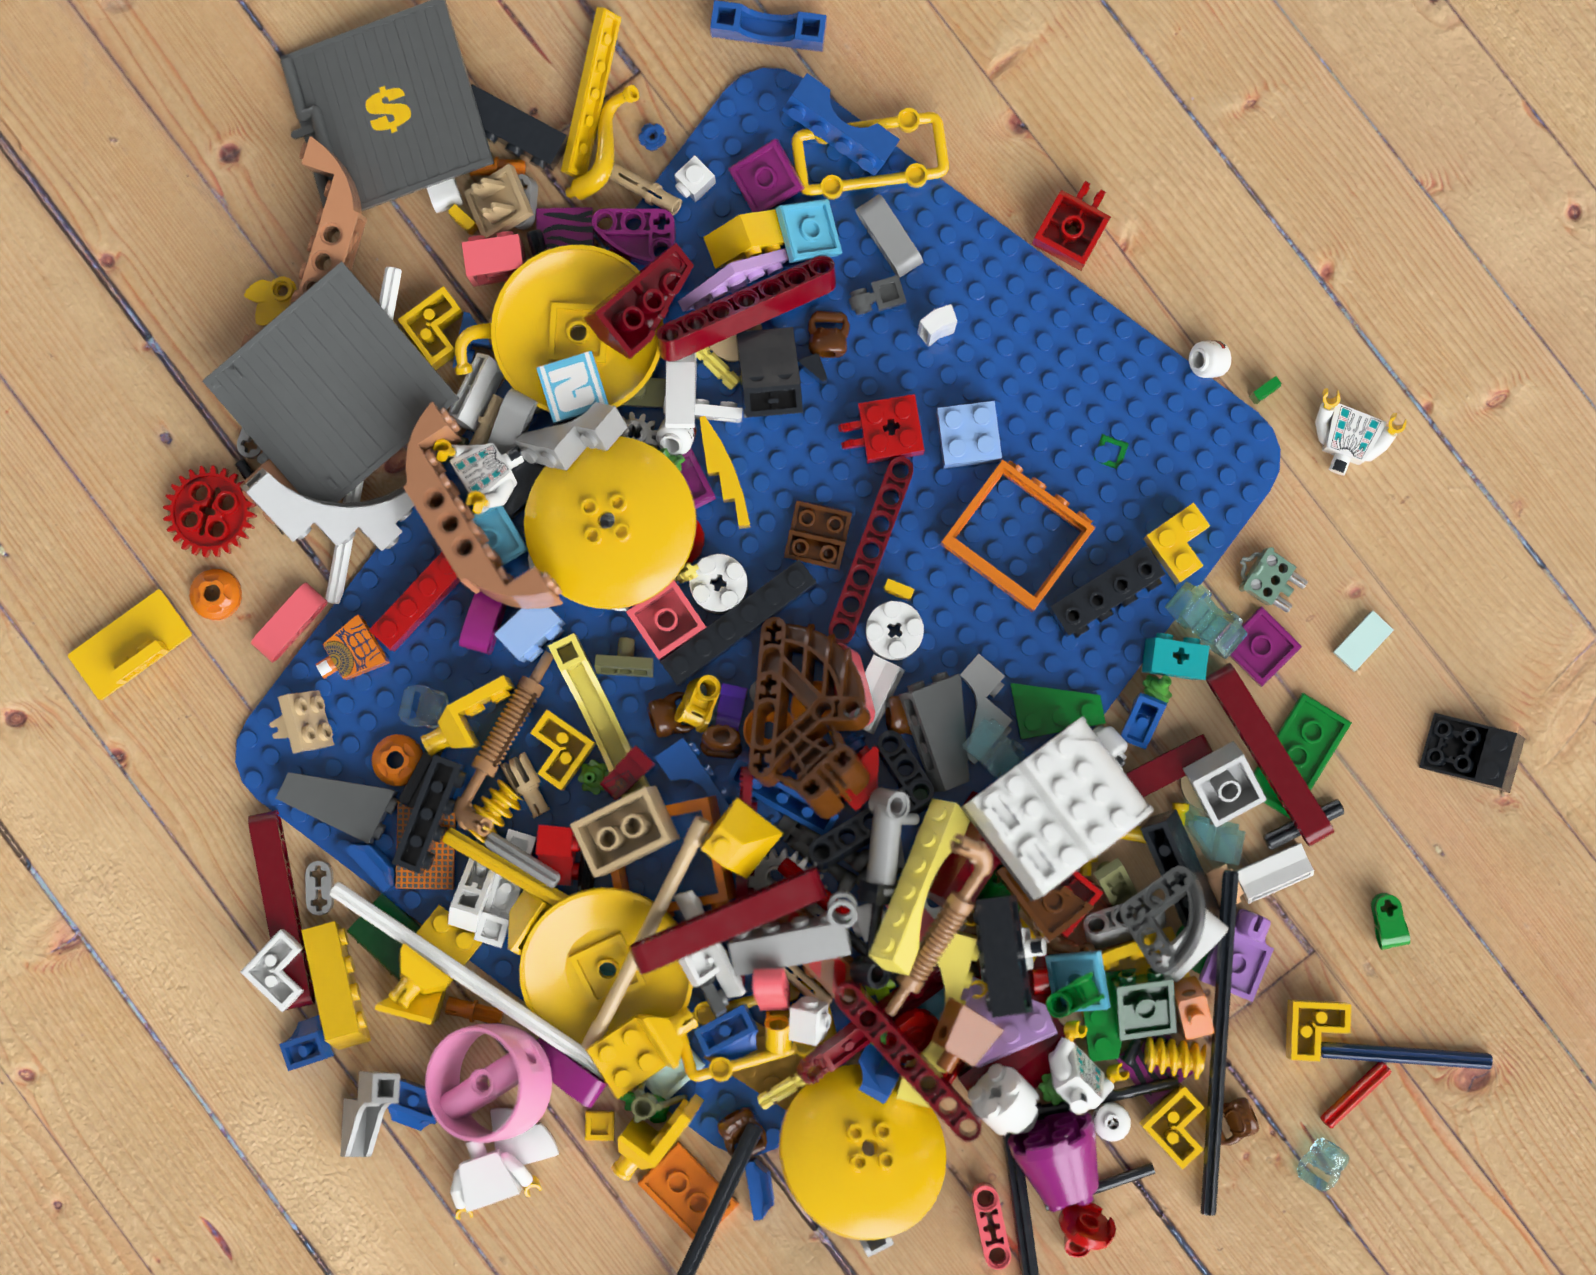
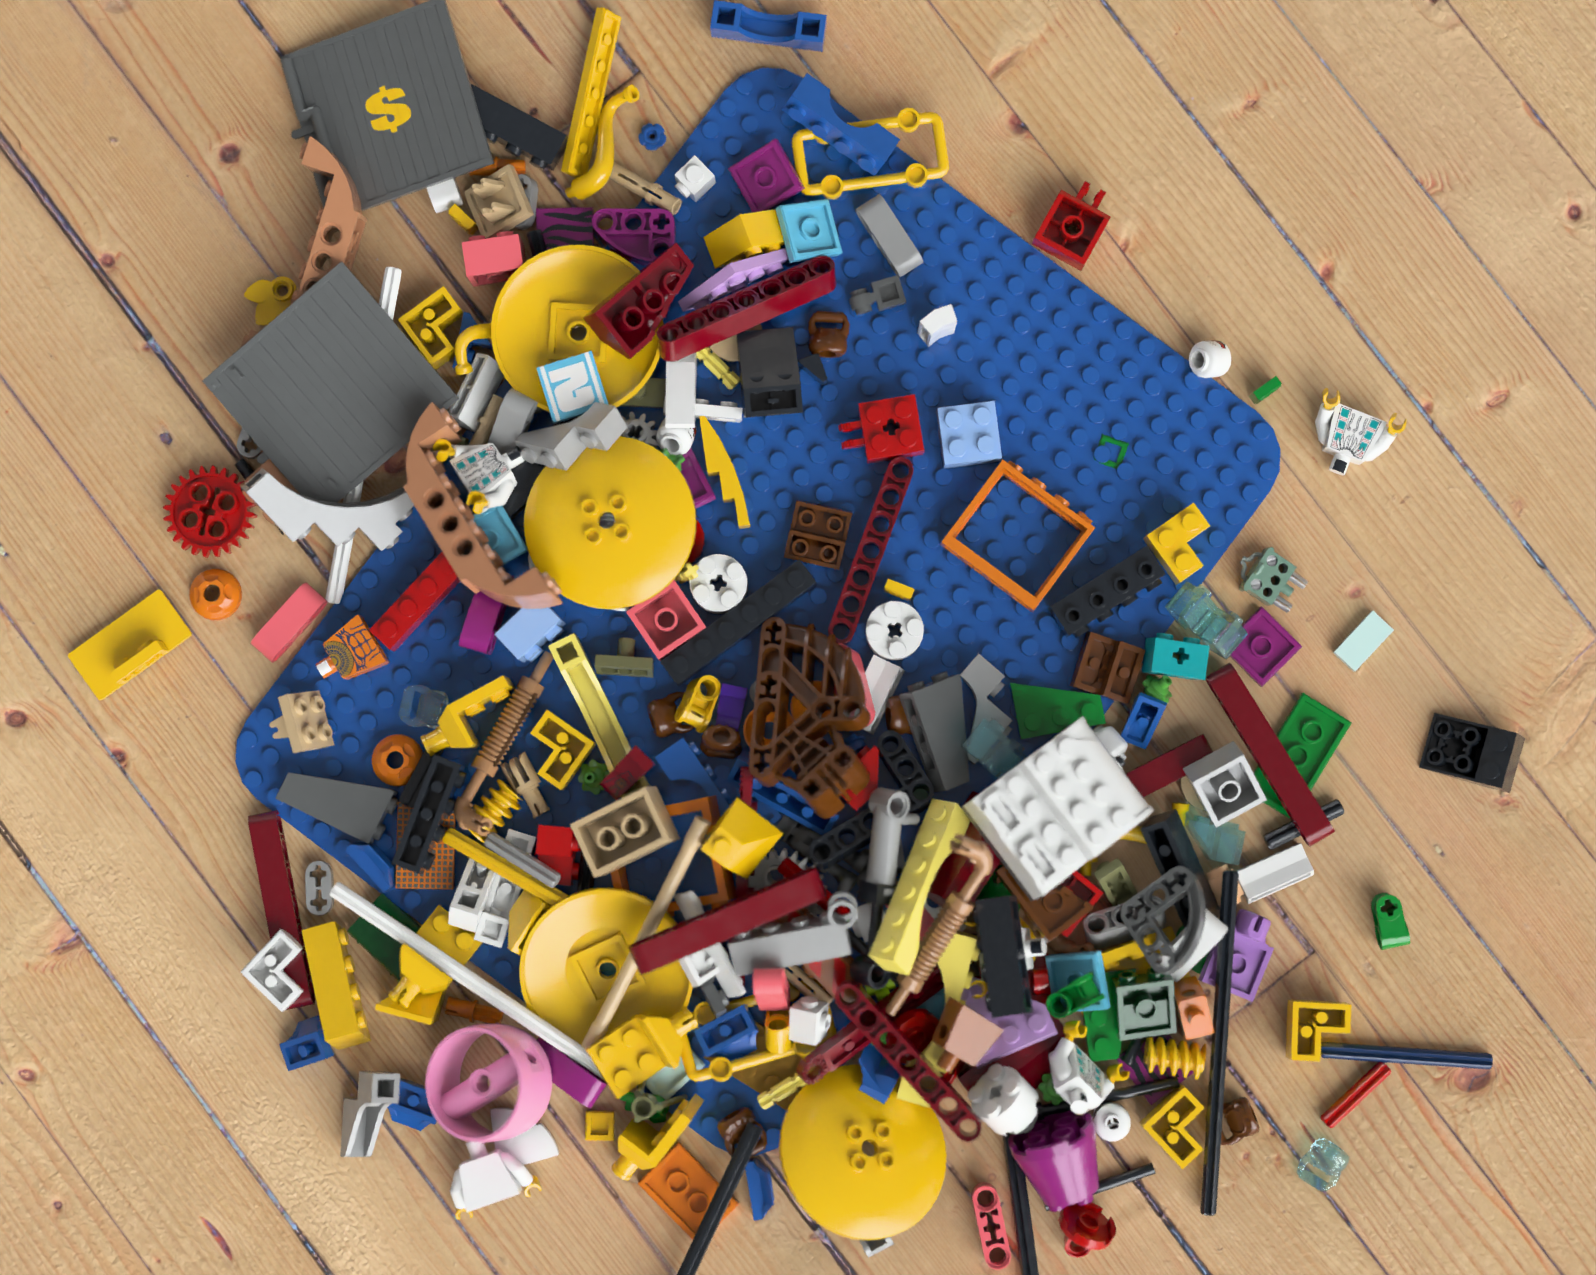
(1107, 667): none -> reddish brown slope

